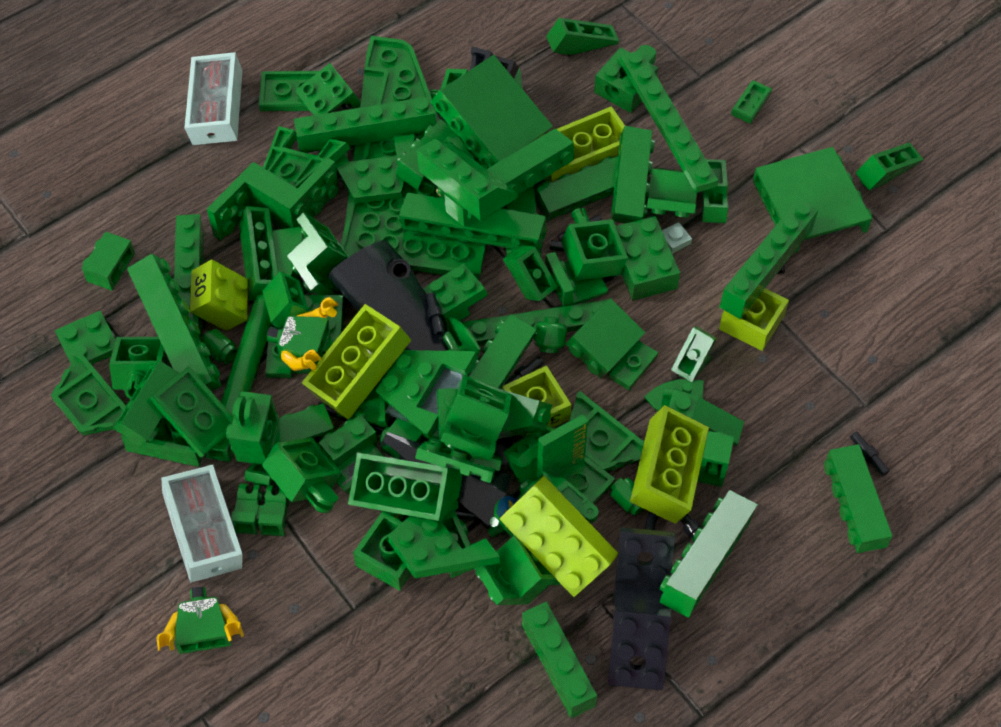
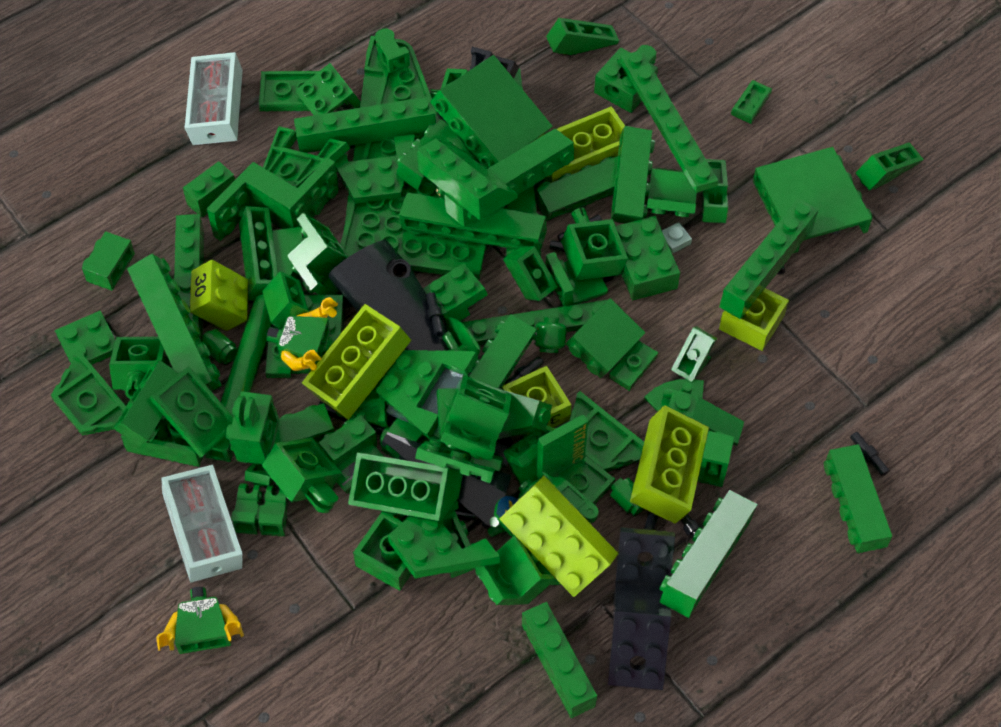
(207, 188): none -> green brick
(389, 51): none -> green leg

